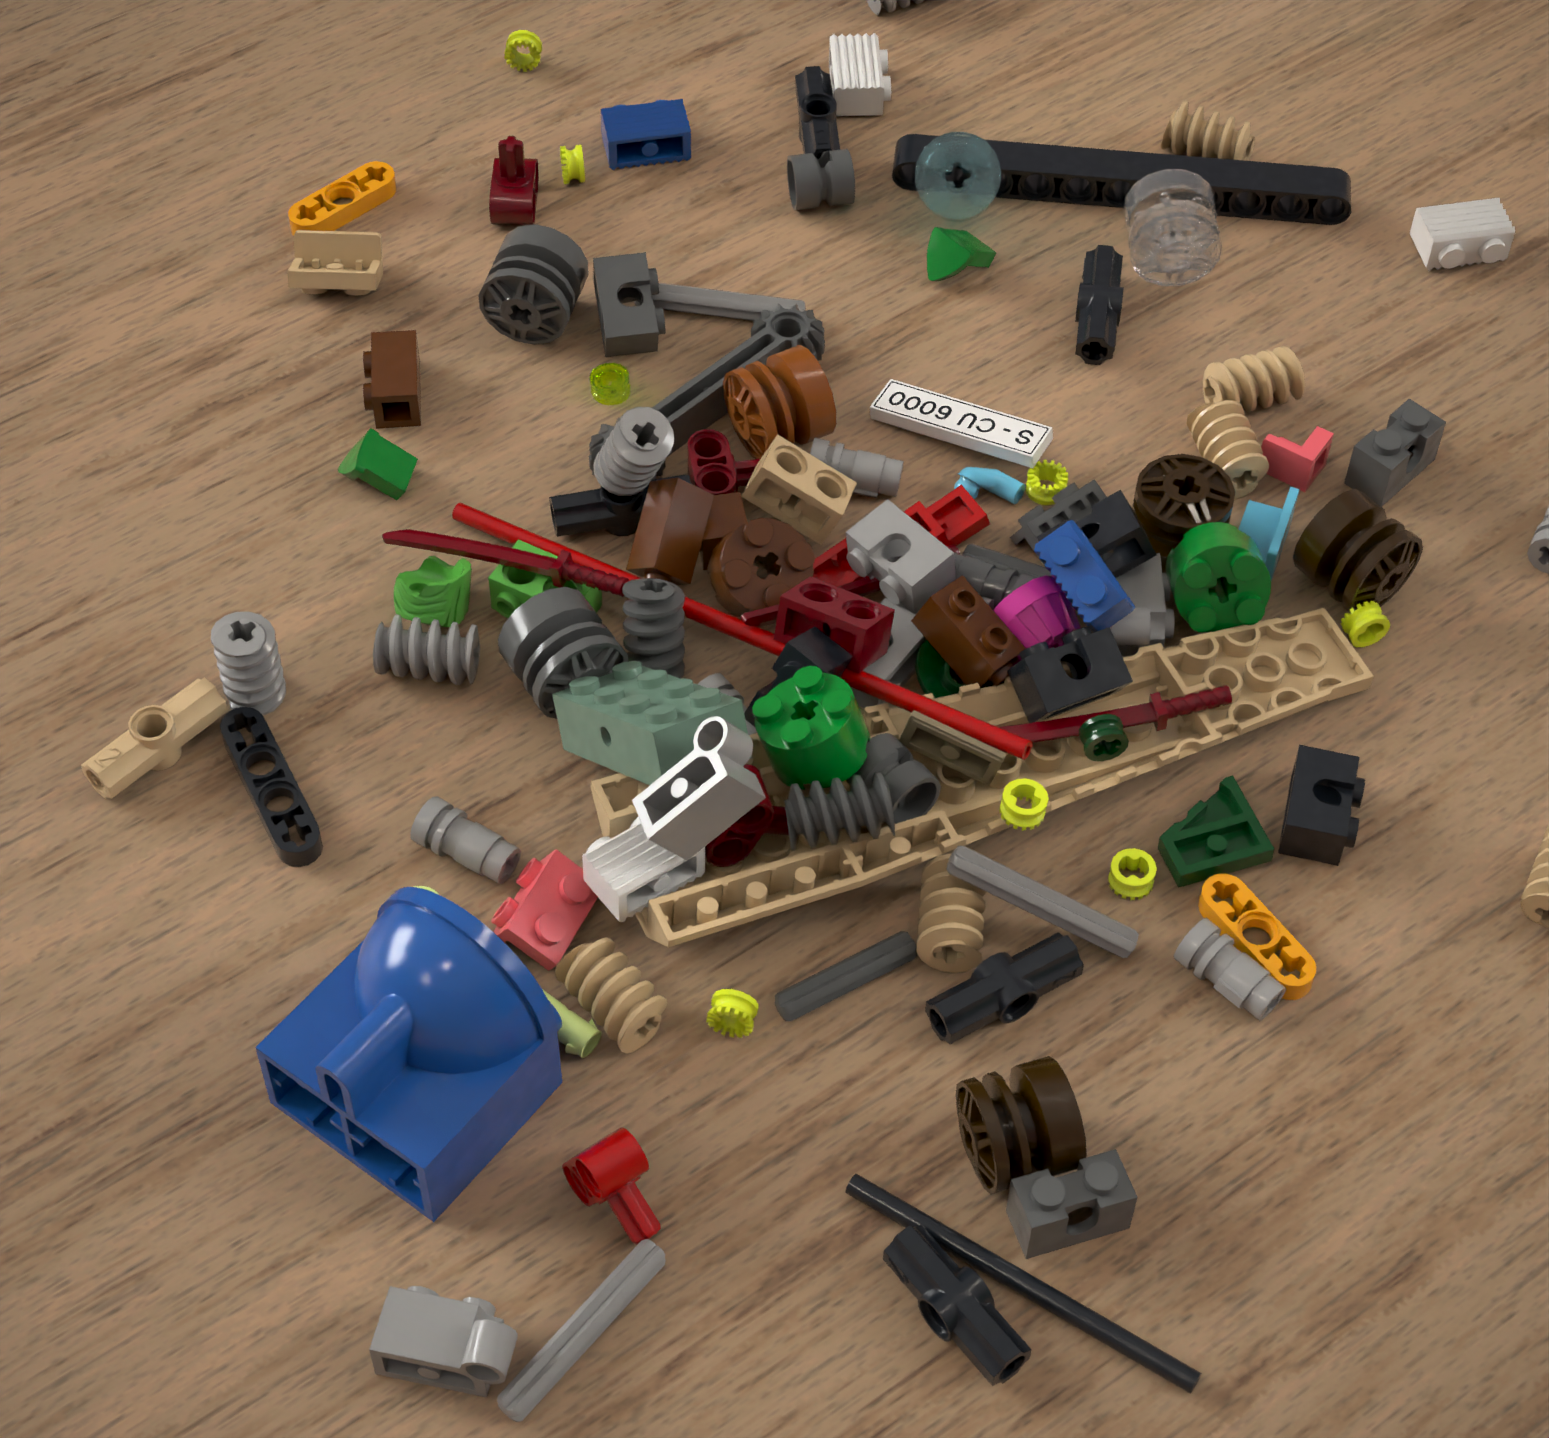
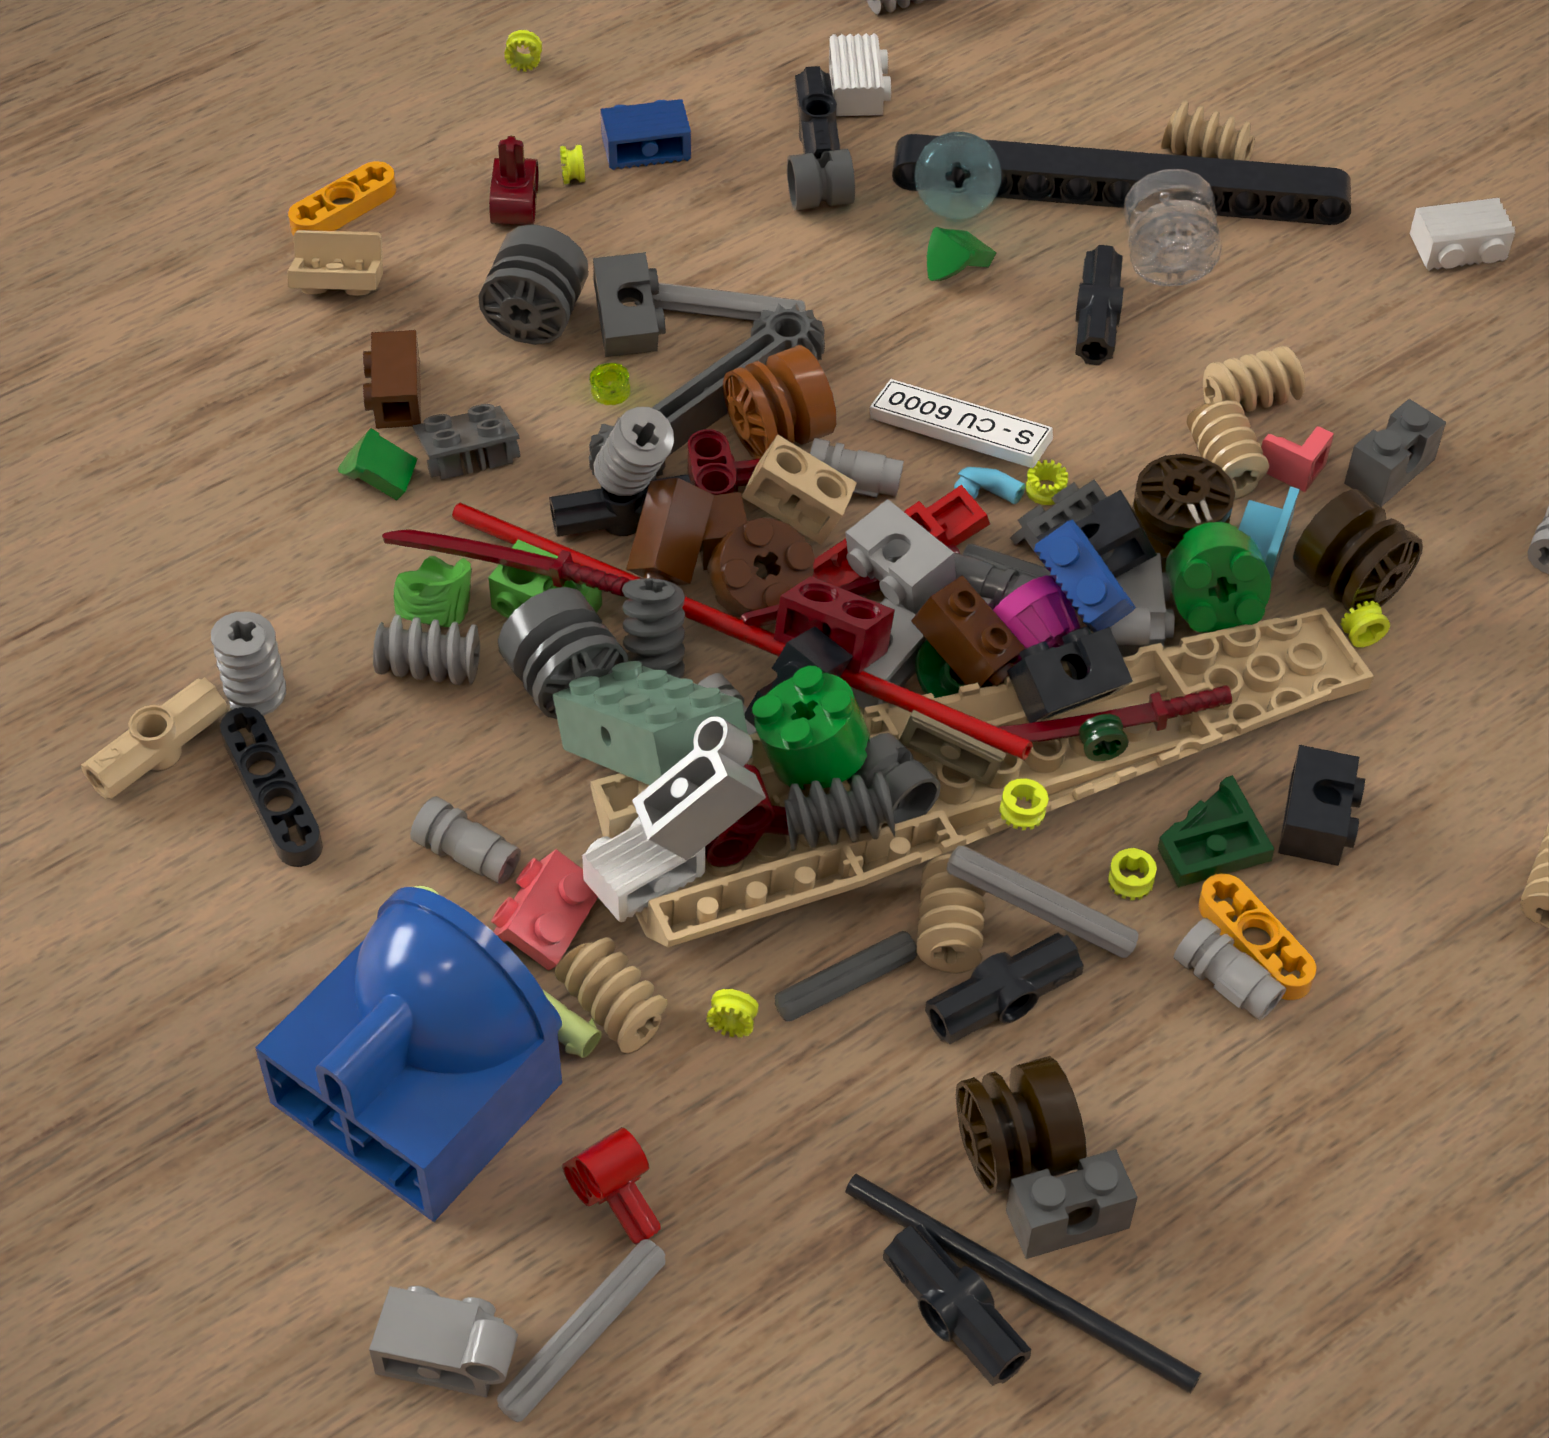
(481, 427): none -> dark grey hinge

